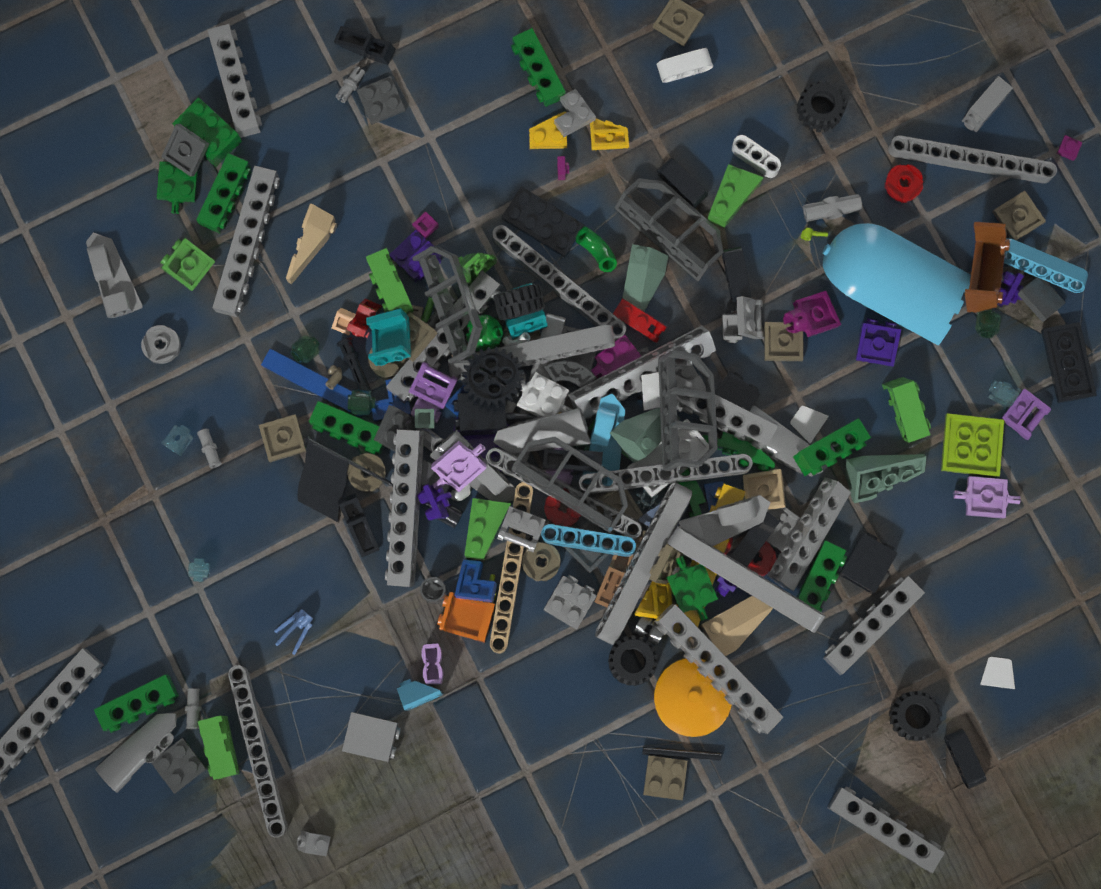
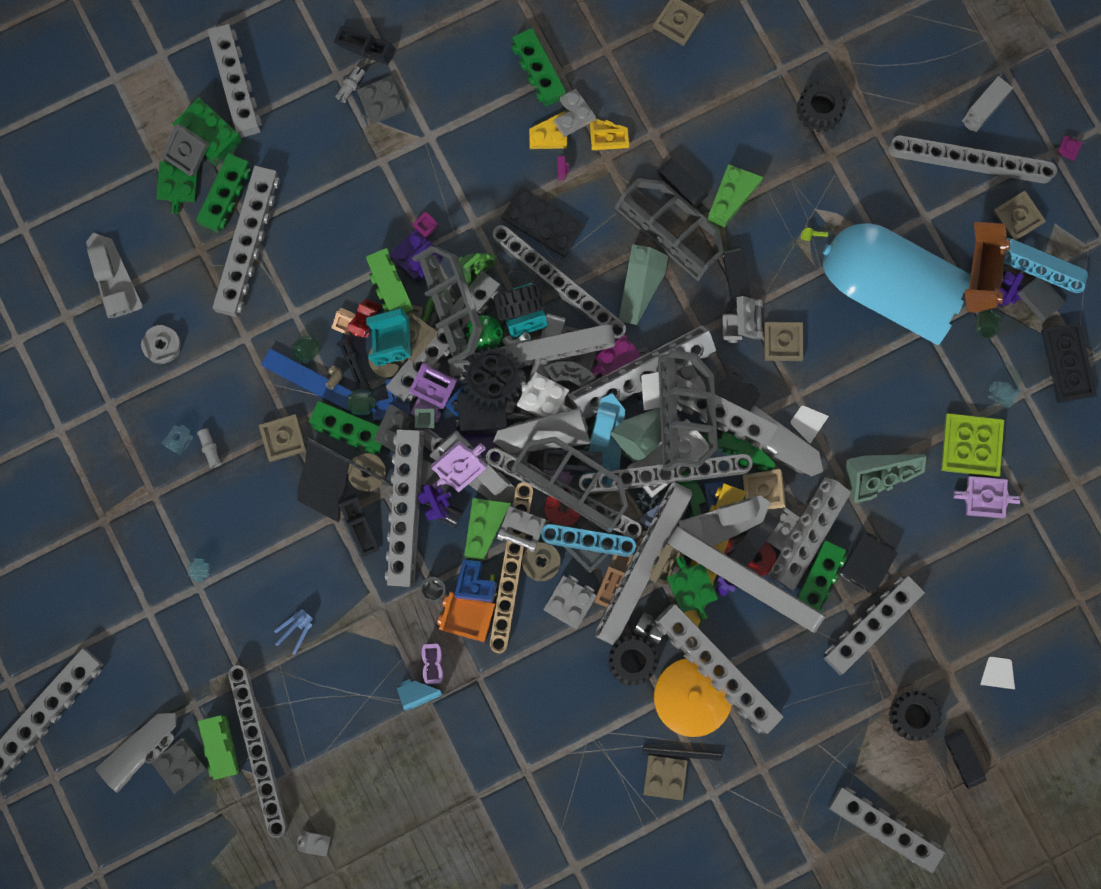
(106, 712): green brick -> none
(186, 263): bright green plate -> none
(192, 708): light grey pin -> none
(317, 231): tan wedge -> none
(371, 737): light grey brick -> none
(459, 496): white arm -> none
(597, 248): green cylinder -> none
(639, 320): red plate -> none
(655, 600): yellow wing -> none
(684, 65): white beam -> none
(735, 625): tan wedge -> none
(753, 148): white beam -> none
(807, 458): green brick -> none
(812, 315): magenta plate -> none
(832, 207): light grey piece -> none
(878, 342): dark purple plate -> none
(904, 172): red plate -> none
(908, 409): bright green wedge -> none
(1021, 409): medium lavender plate -> none

